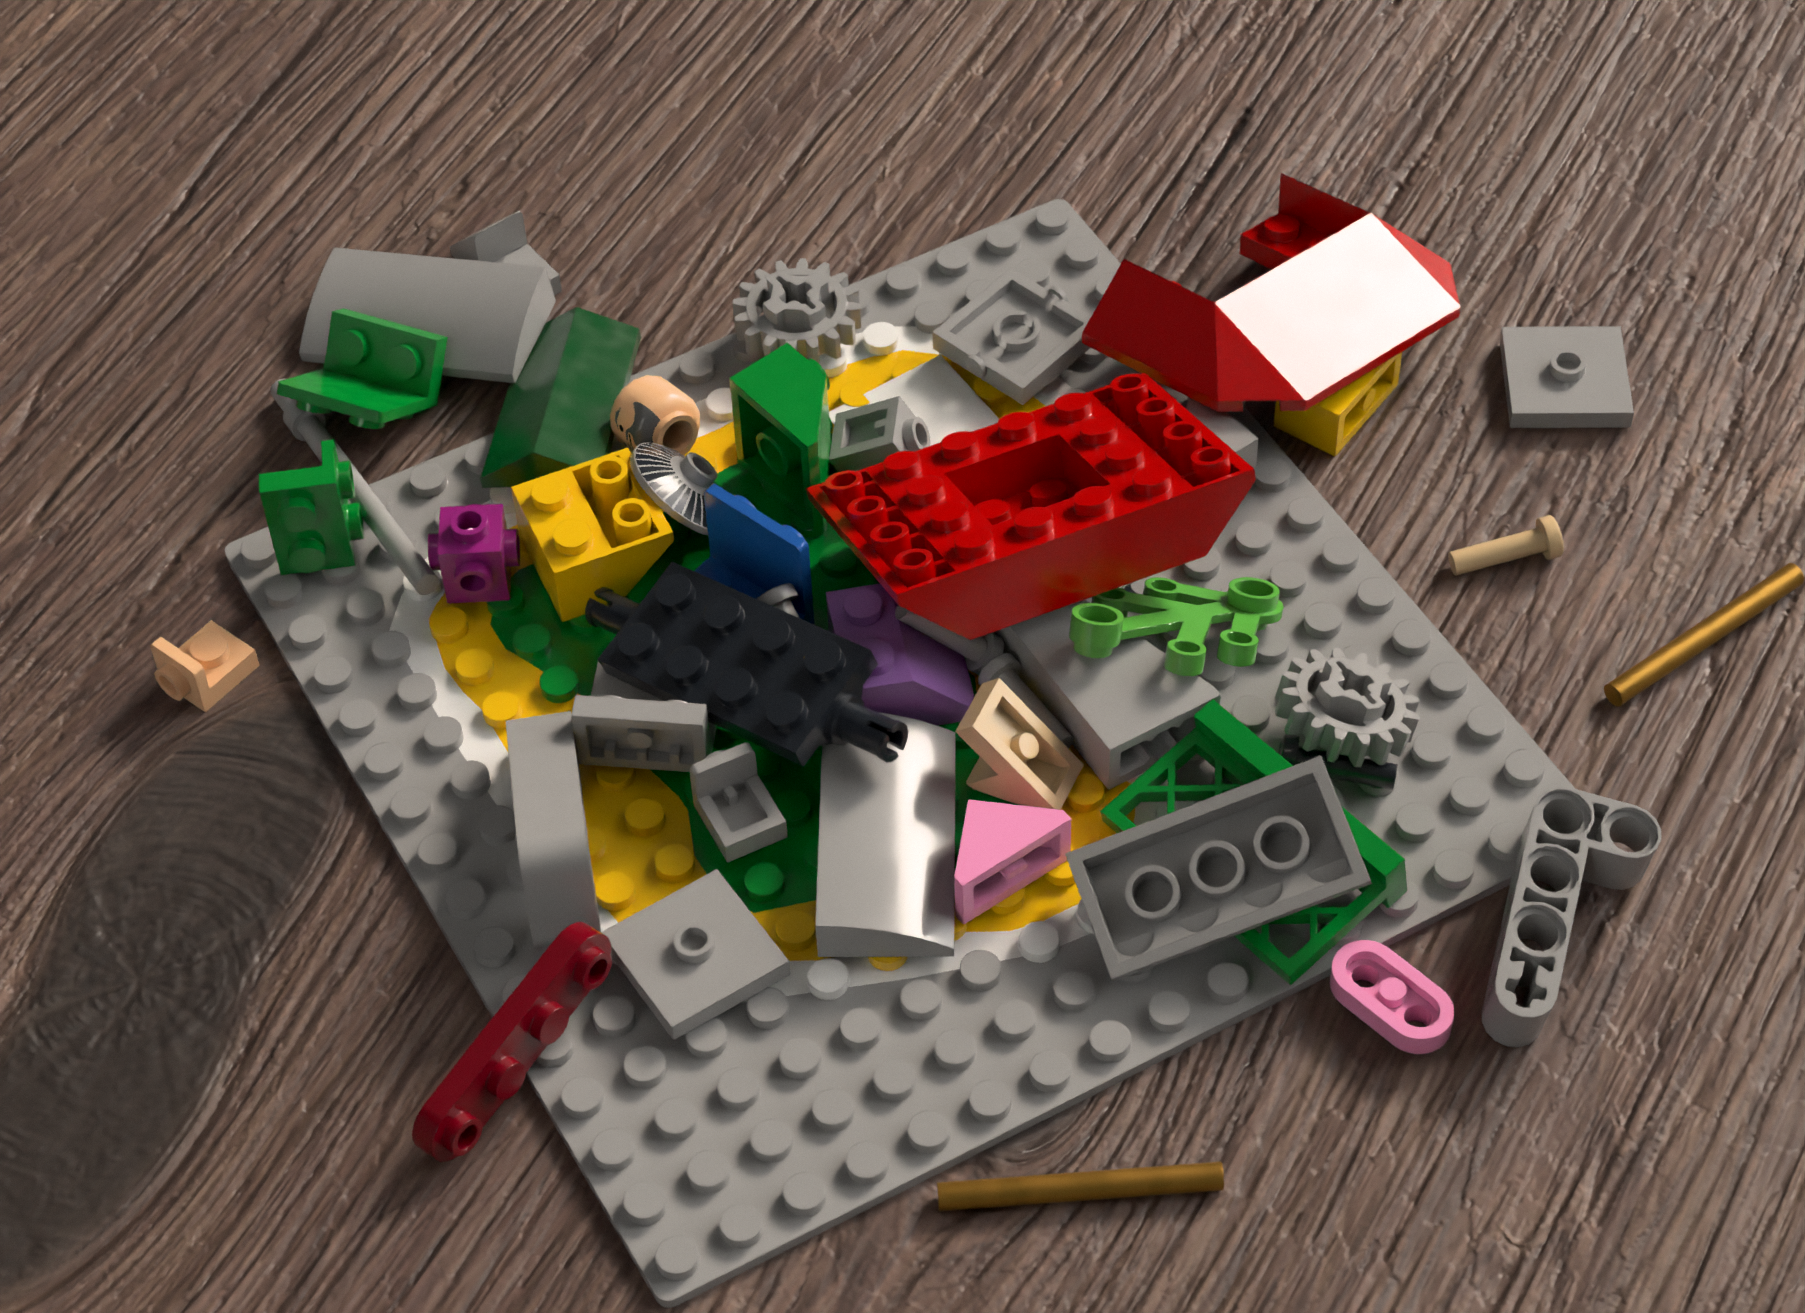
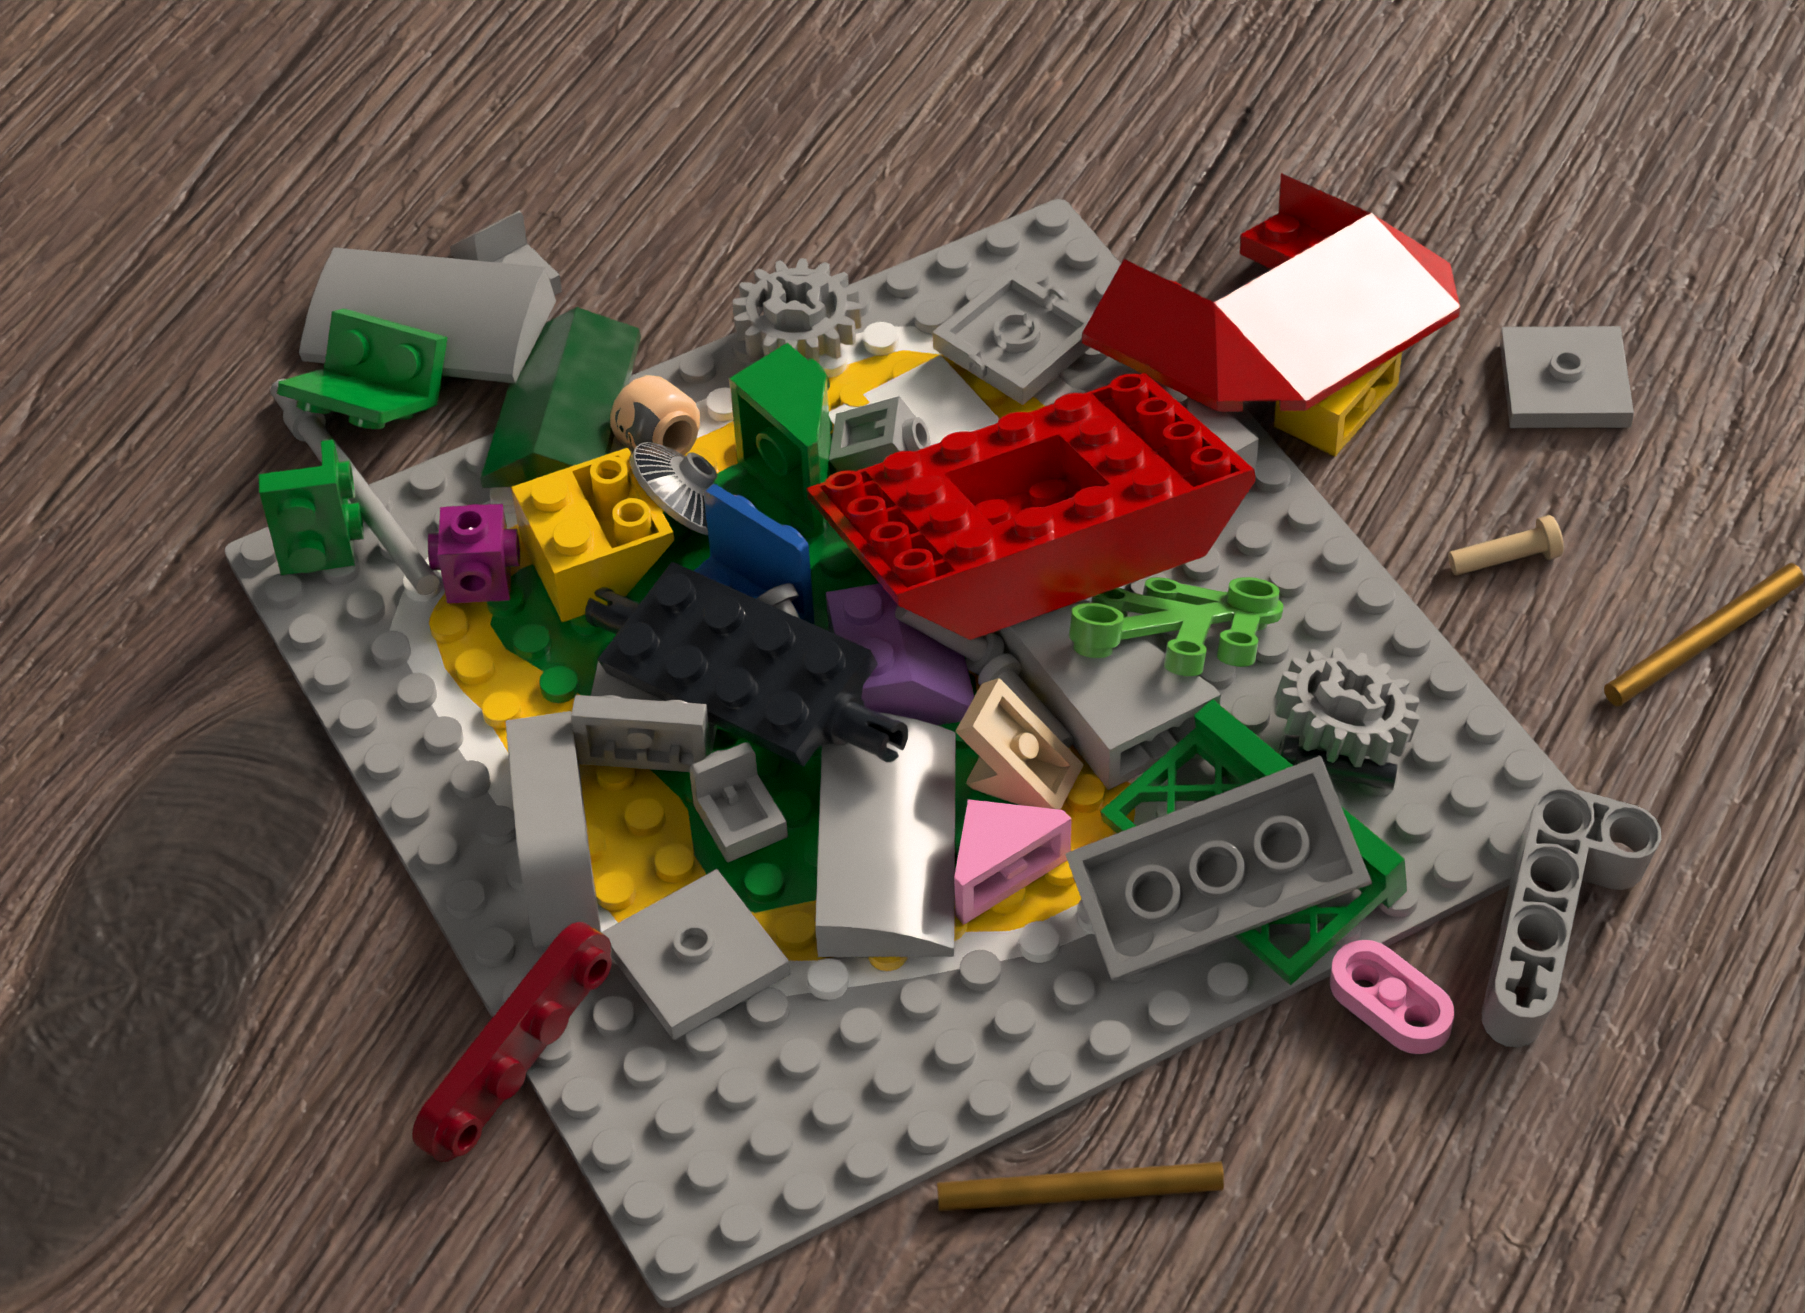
(203, 666): light nougat bracket -> none

